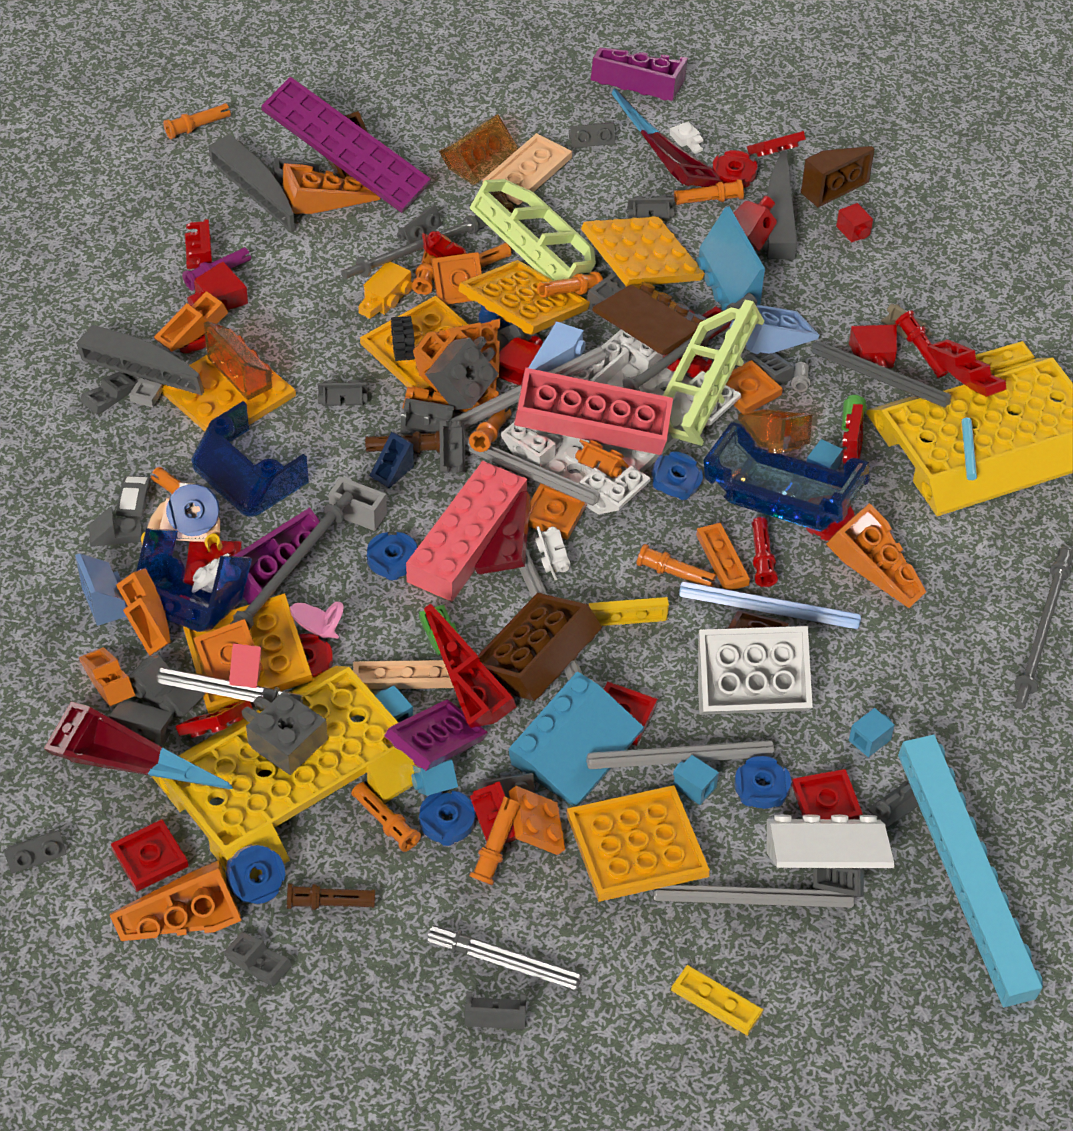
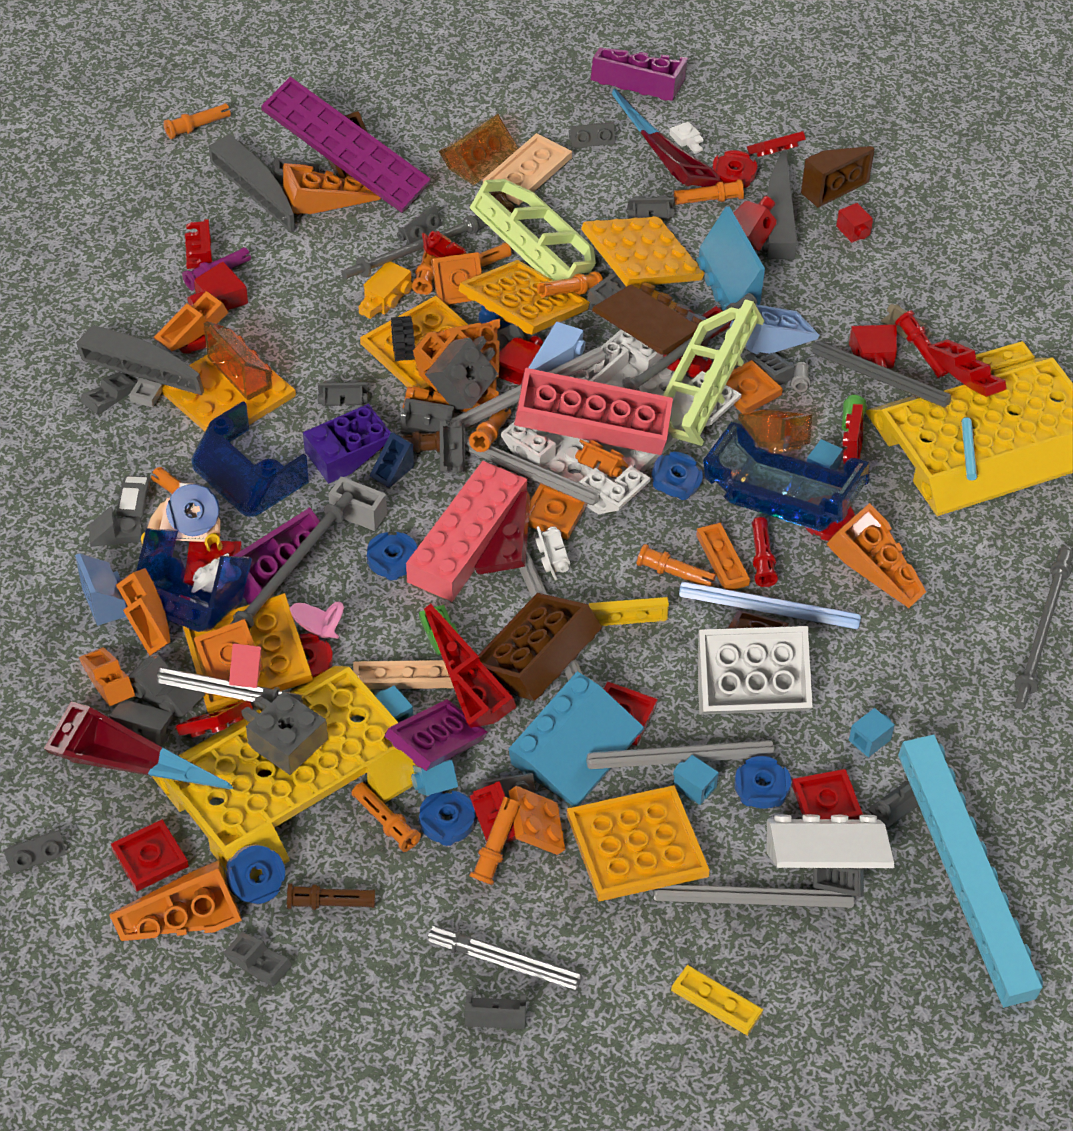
(345, 442): none -> dark purple slope

